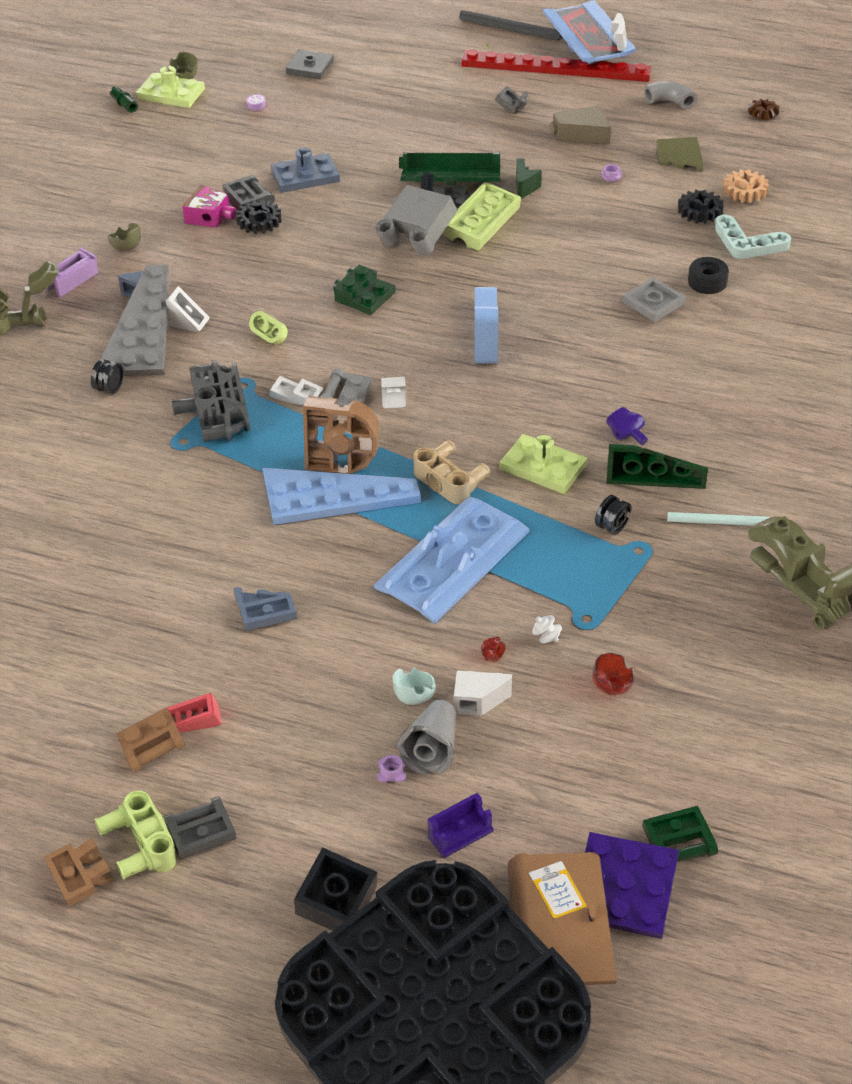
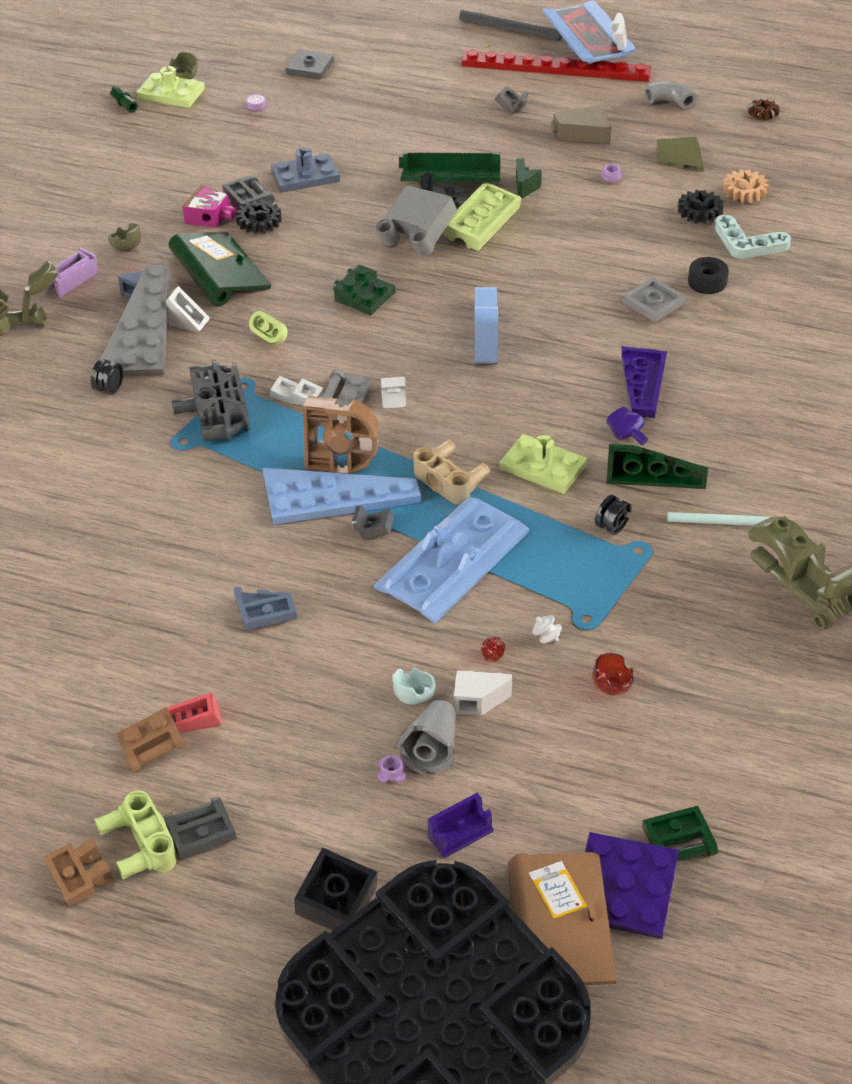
(217, 264): none -> door
(372, 524): none -> flat silver bracket
(643, 378): none -> dark purple wing

